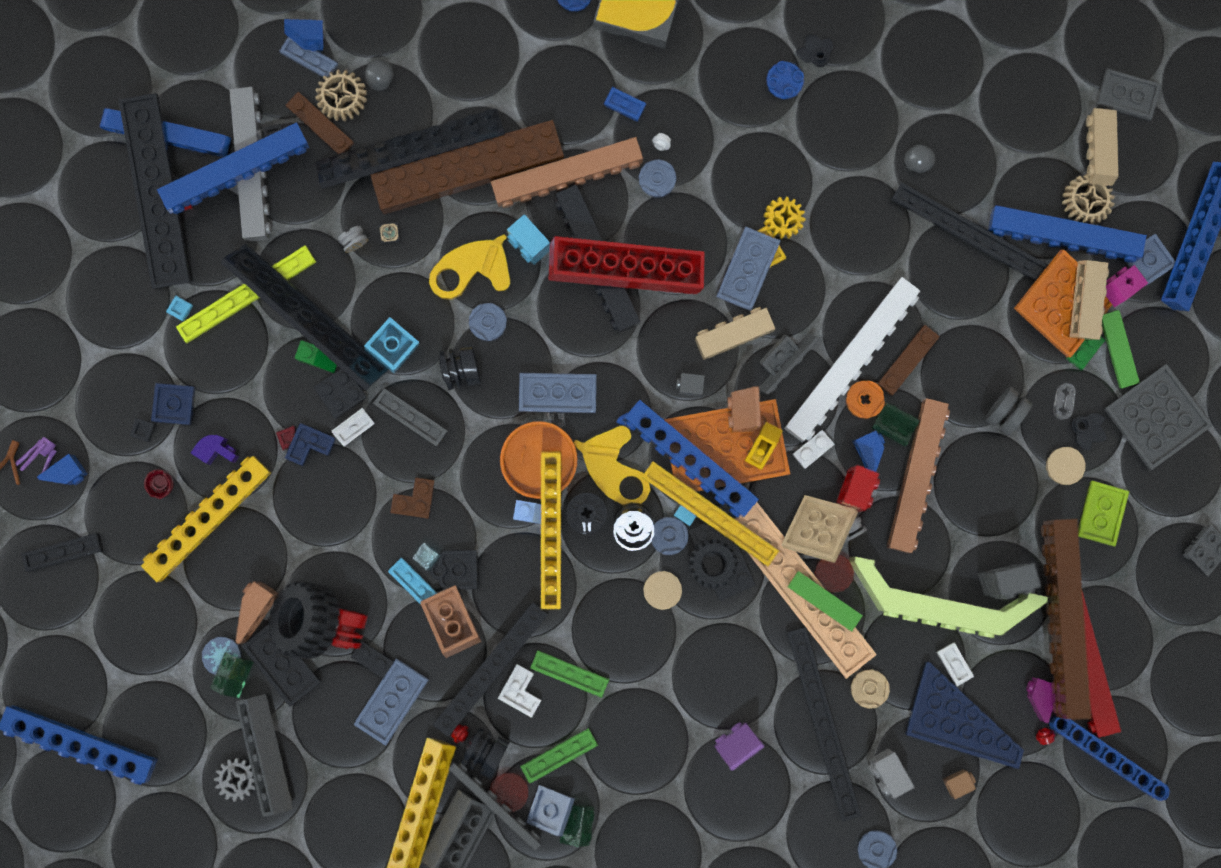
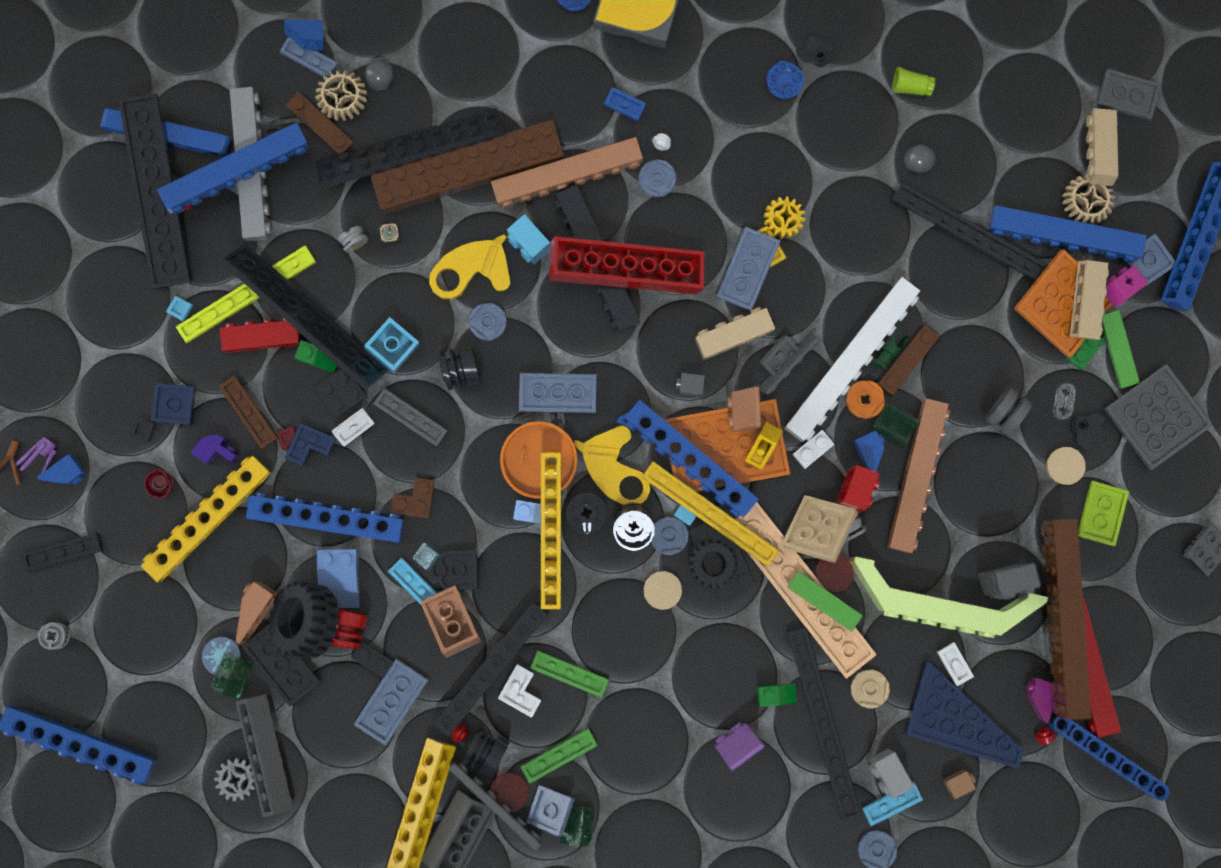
(53, 636): none -> light grey wheel
(248, 412): none -> reddish brown plate
(257, 505): none -> blue brick
(258, 336): none -> red brick
(340, 574): none -> medium blue slope
(776, 695): none -> green slope
(887, 806): none -> medium azure tile
(889, 350): none -> dark green piece
(912, 83): none -> lime plant

